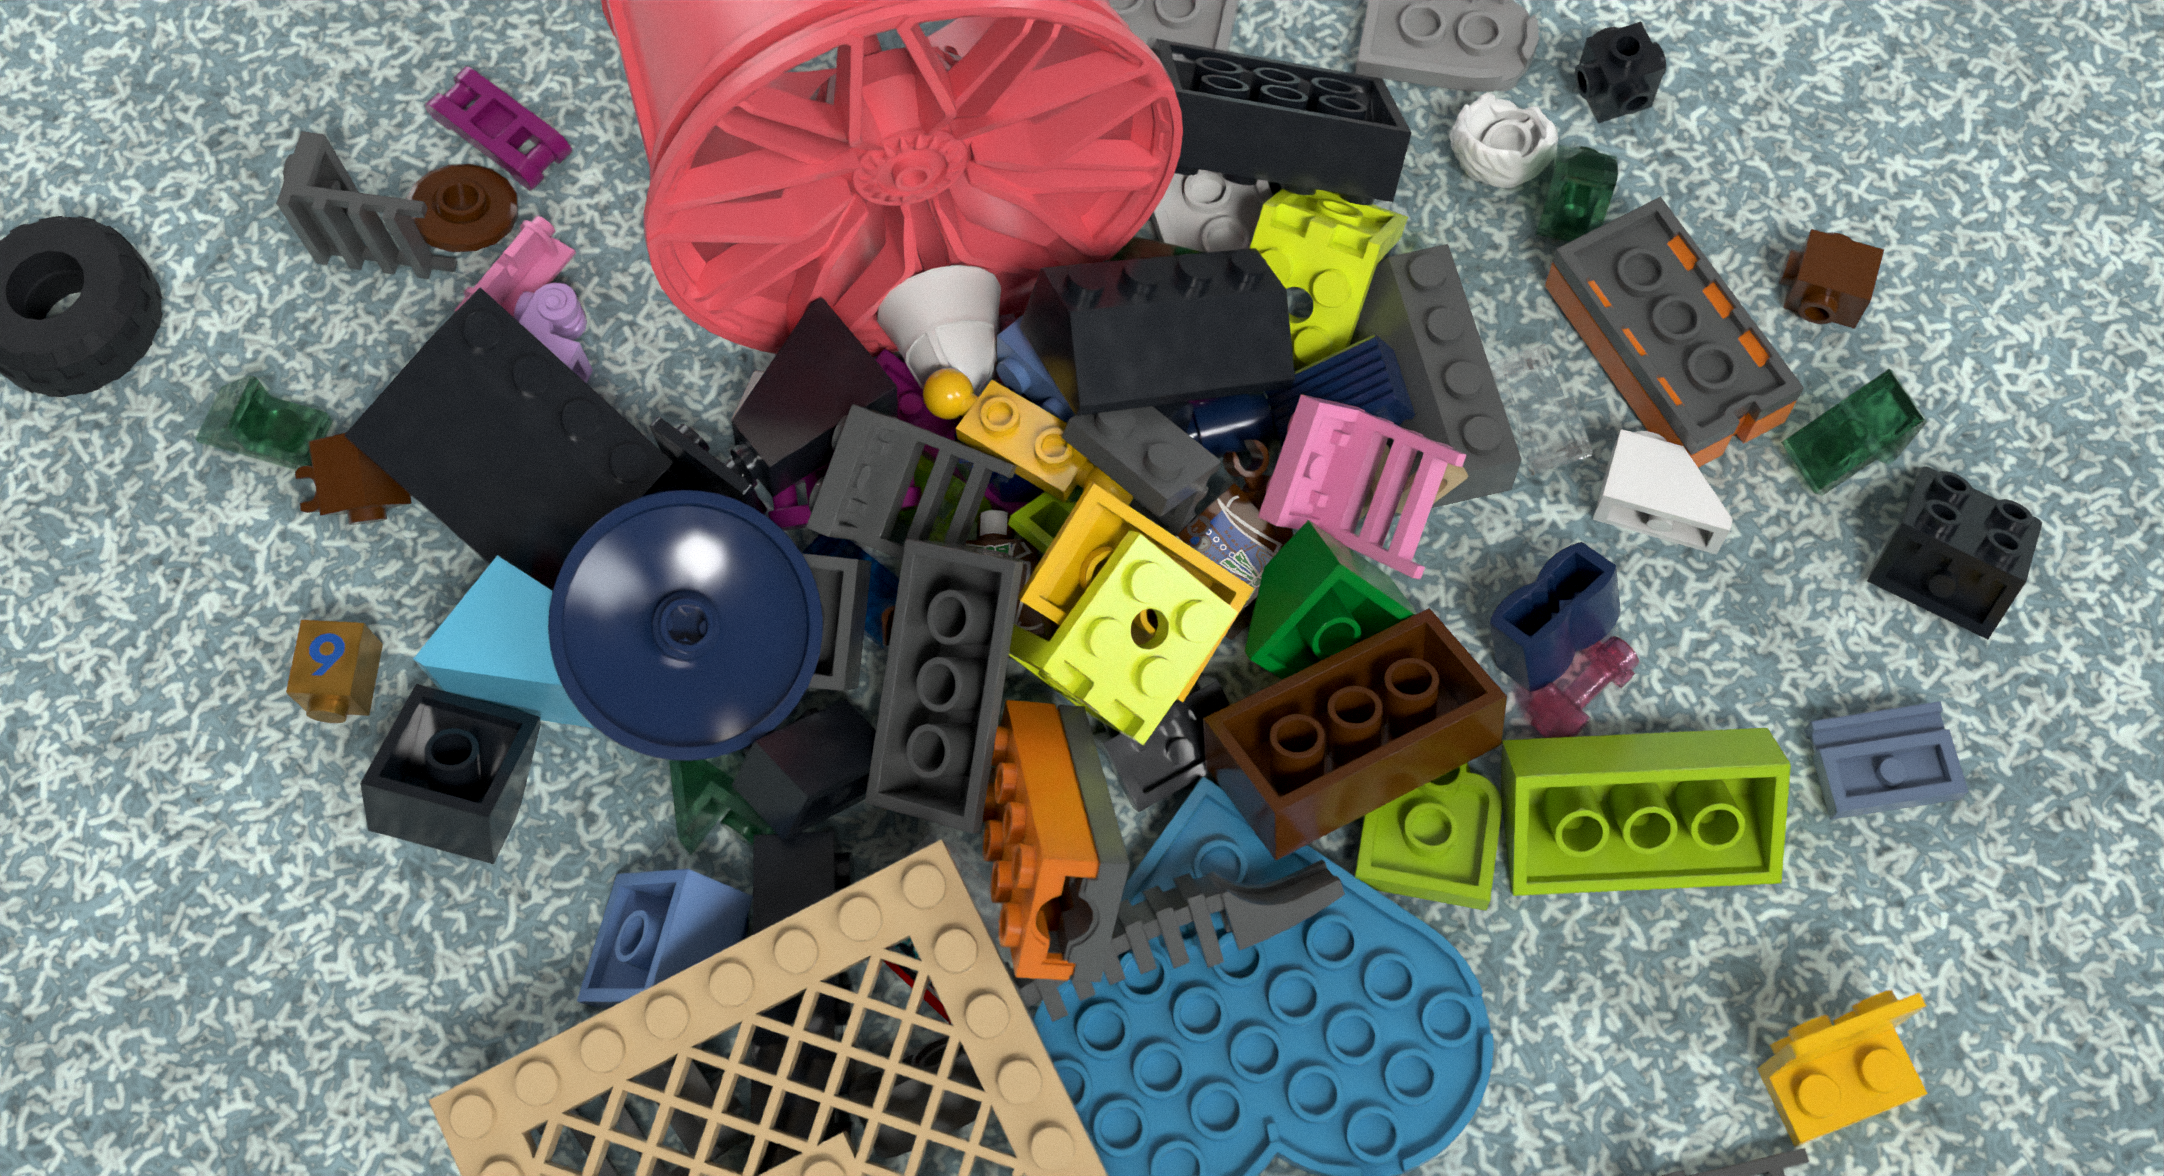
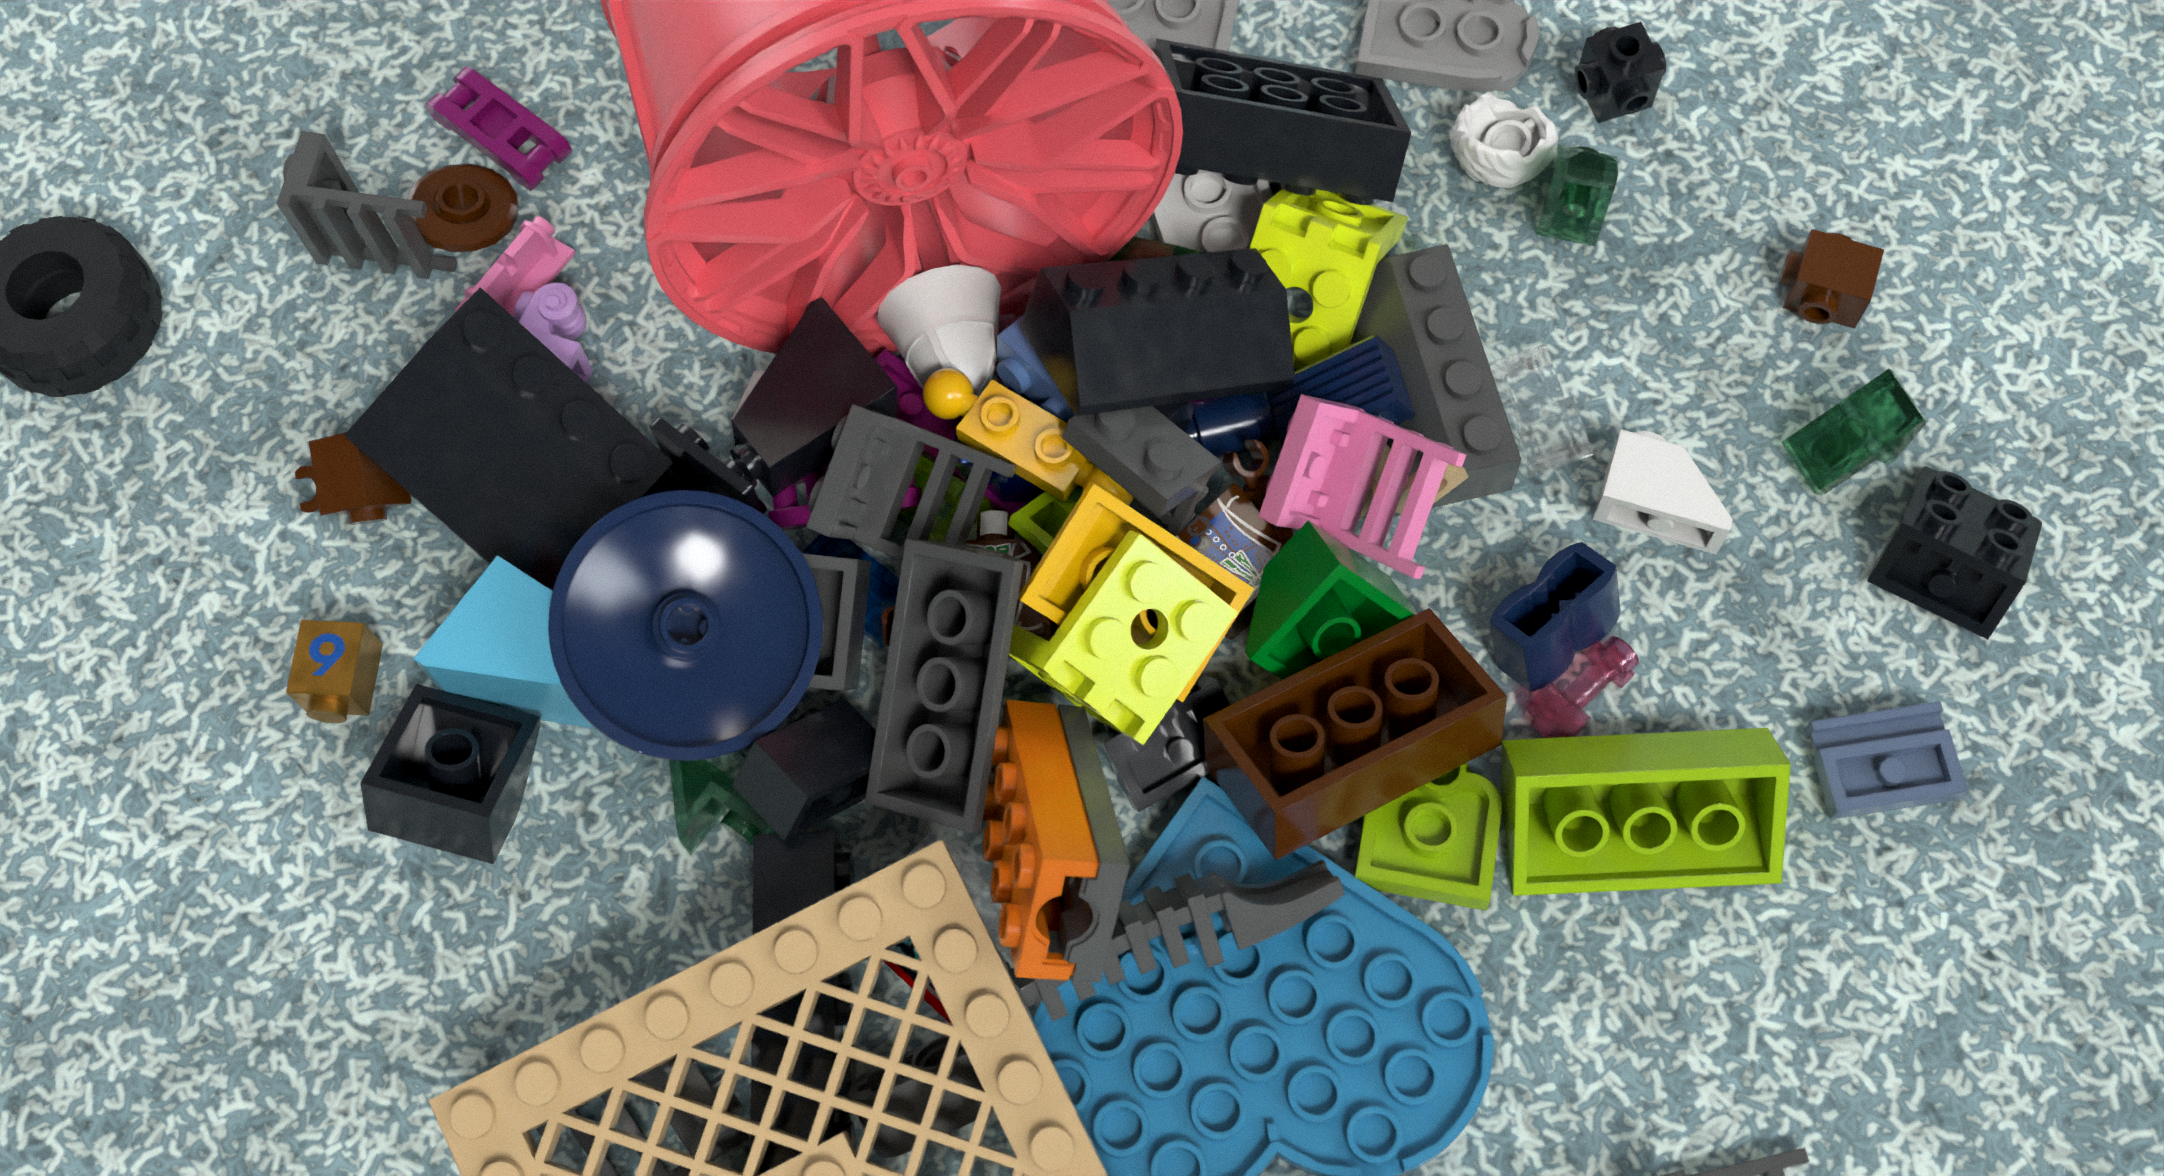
(261, 426): clear green slope -> none
(659, 928): medium blue slope -> none
(1671, 333): dark grey piece -> none
(1845, 1071): yellow bracket -> none

